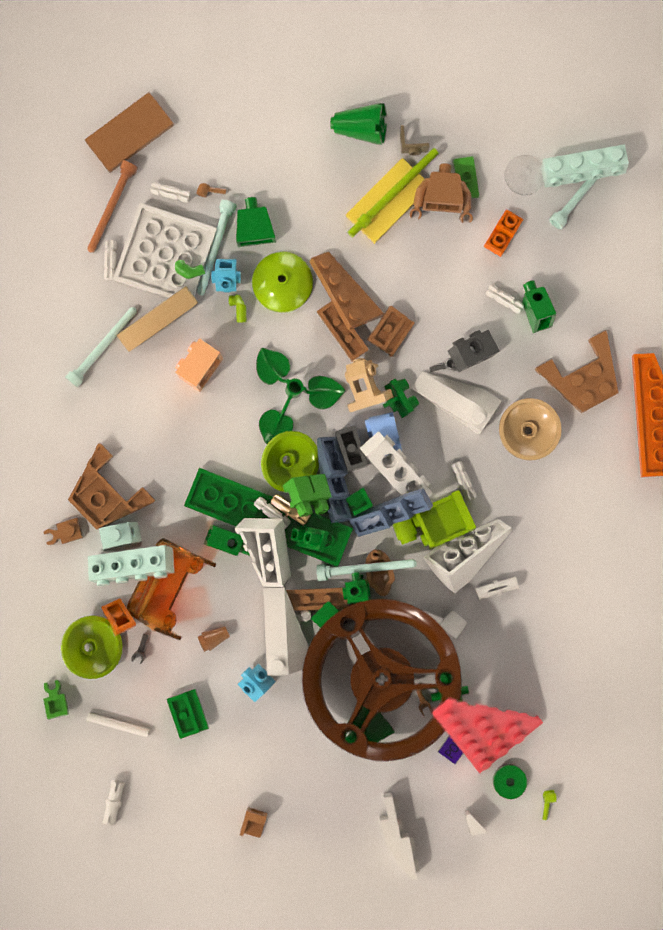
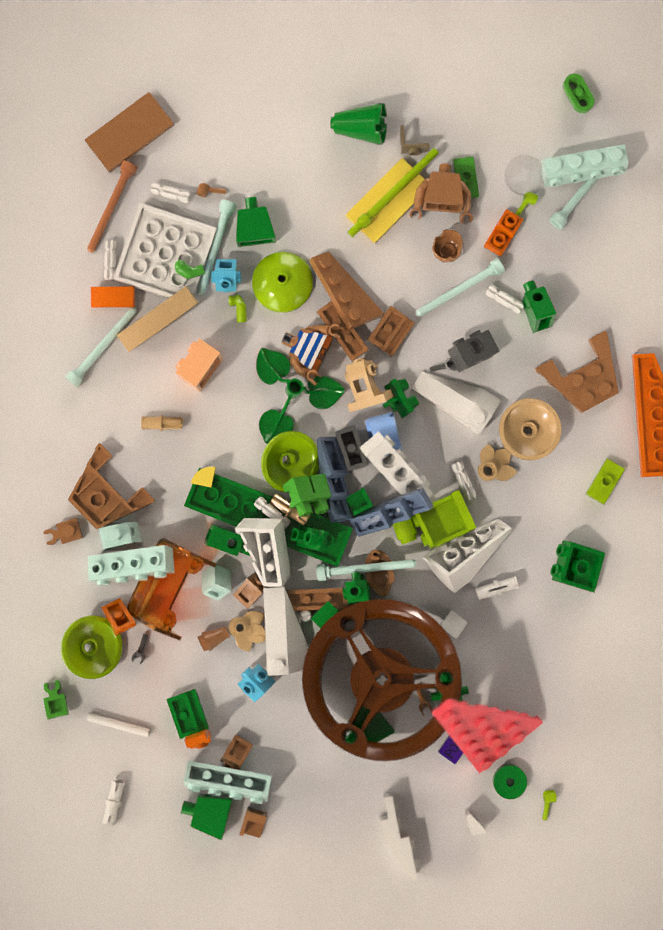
(112, 297): none -> orange slope
(161, 423): none -> tan axle
(198, 740): none -> orange slope
(204, 477): none -> light yellow tile
(209, 814): none -> green torso
(216, 582): none -> light aqua panel
(227, 781): none -> light aqua brick
(236, 753): none -> medium nougat bracket
(249, 590): none -> medium nougat bracket
(251, 632): none -> tan plate
(310, 349): none -> torso
(448, 246): none -> medium nougat hair
(494, 268): none -> light aqua piece
(497, 462): none -> tan plate
(530, 198): none -> lime hand
(577, 566): none -> green plate
(580, 93): none -> bright green plate
(605, 481): none -> lime plate

